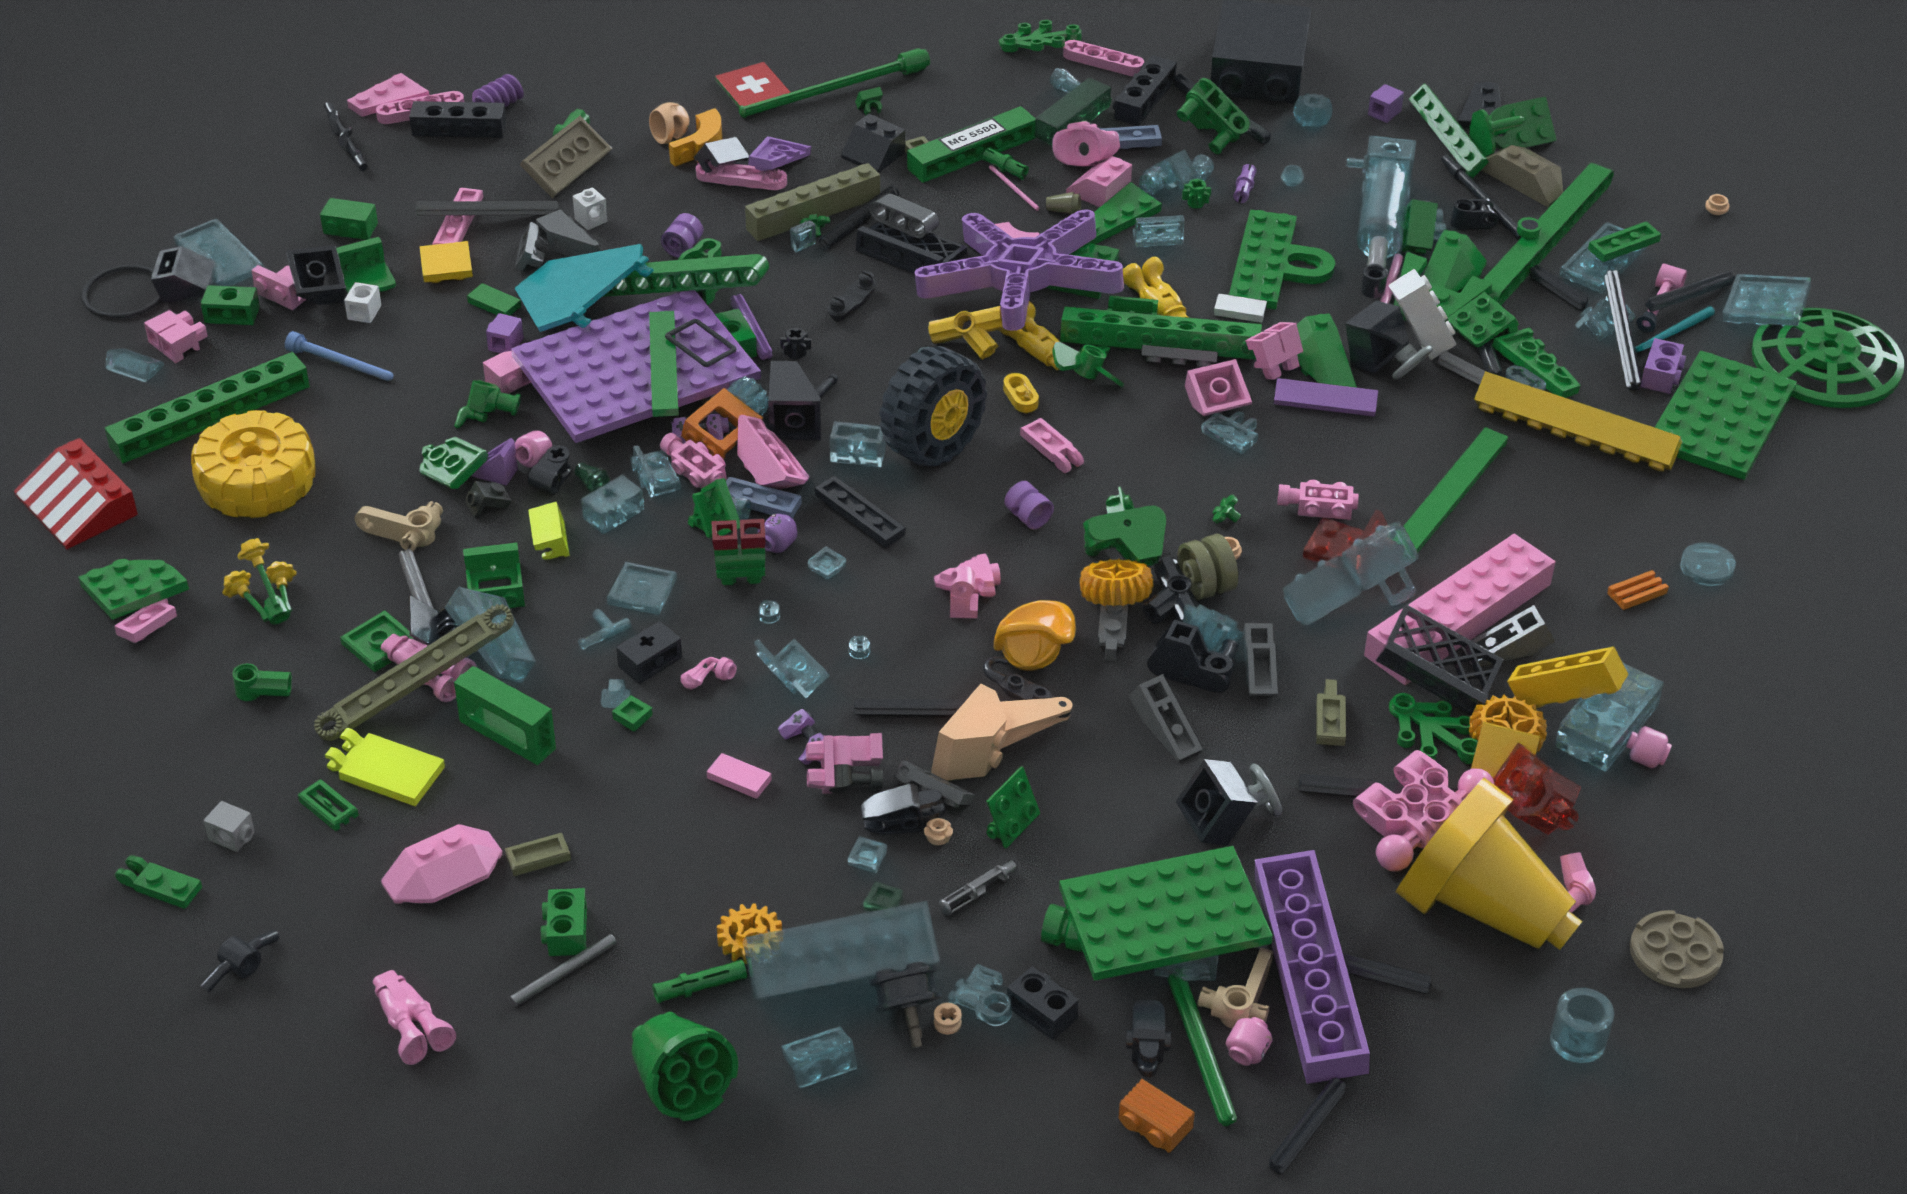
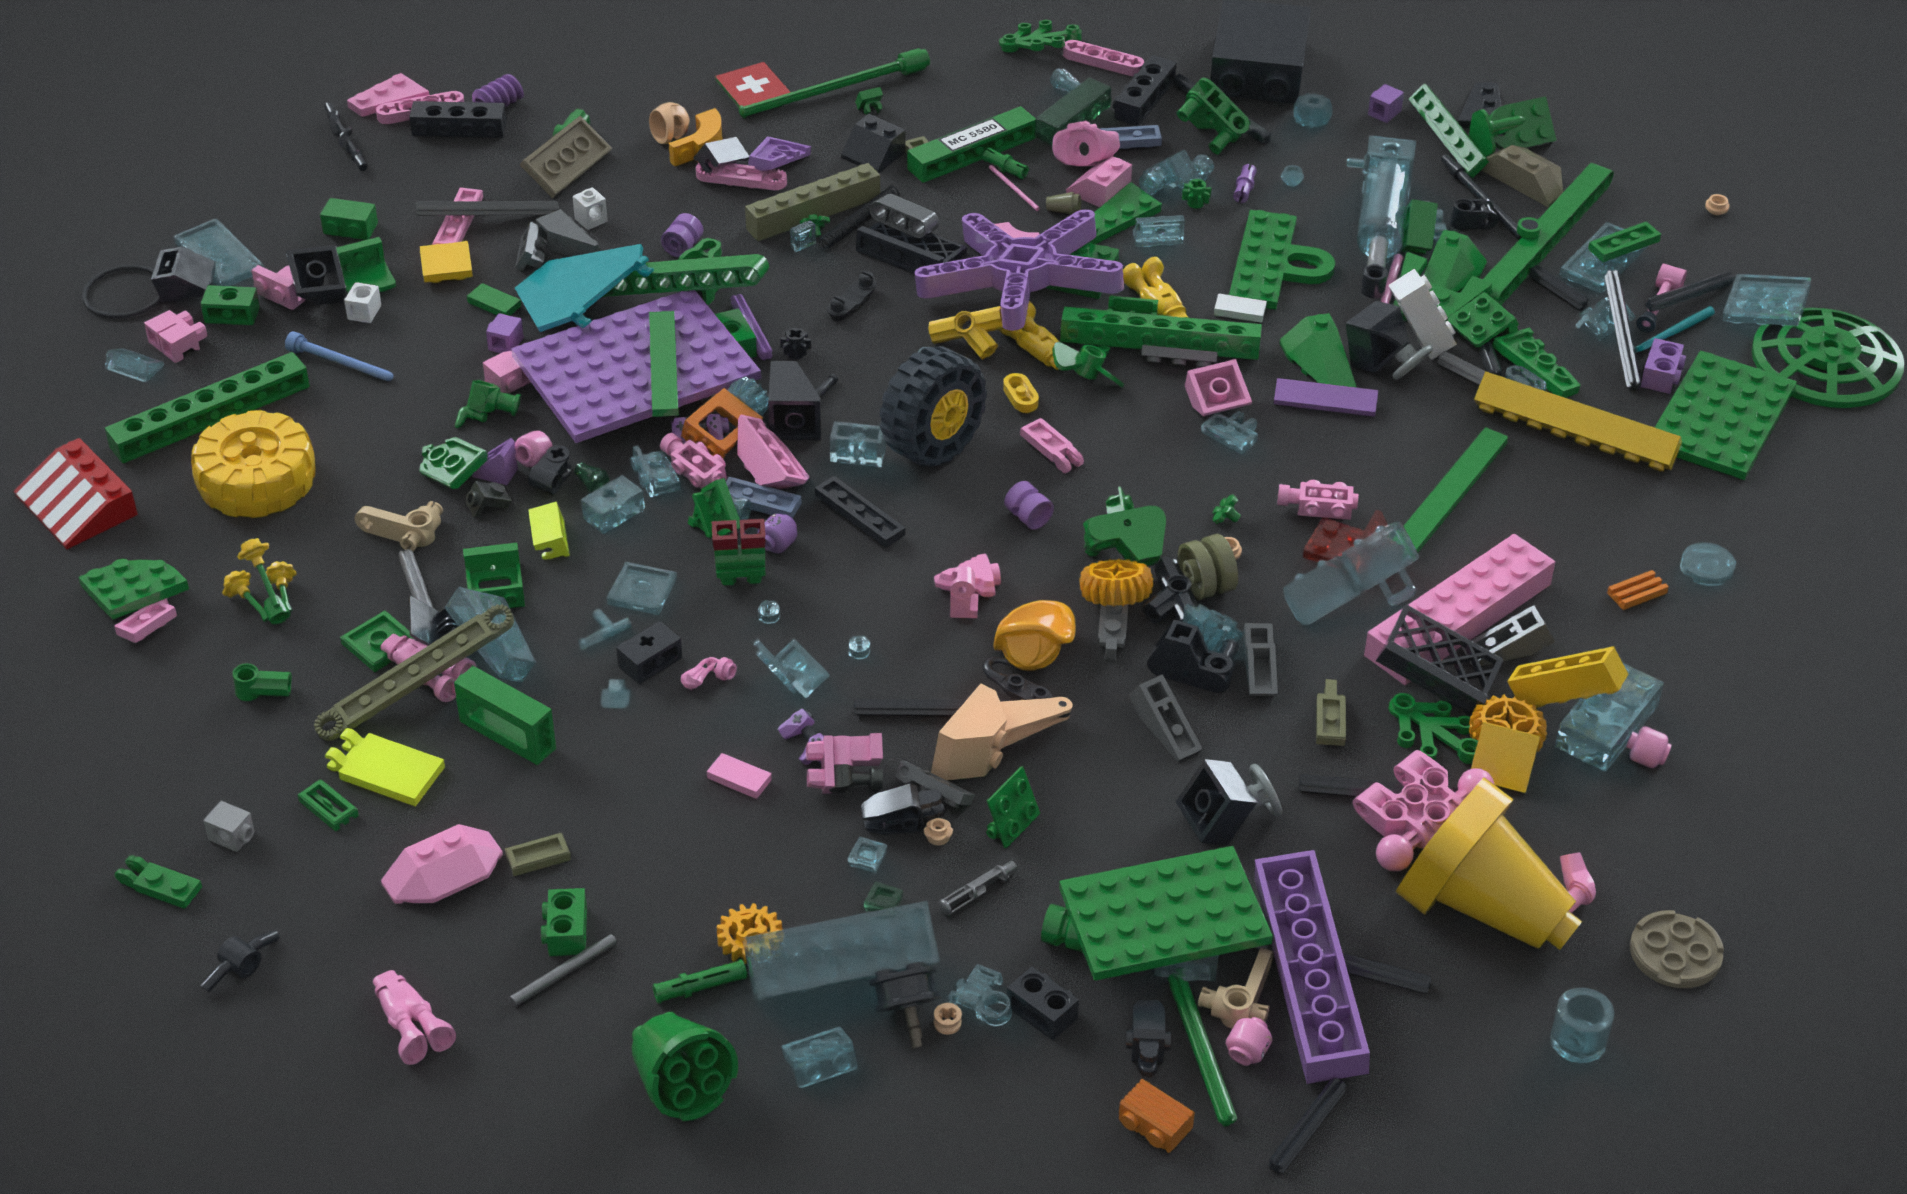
(632, 713): green plate -> none
(668, 336): black piece -> none
(826, 563): clear light blue plate -> none
(1276, 346): bright pink hips -> none
(1538, 791): clear red plate -> none

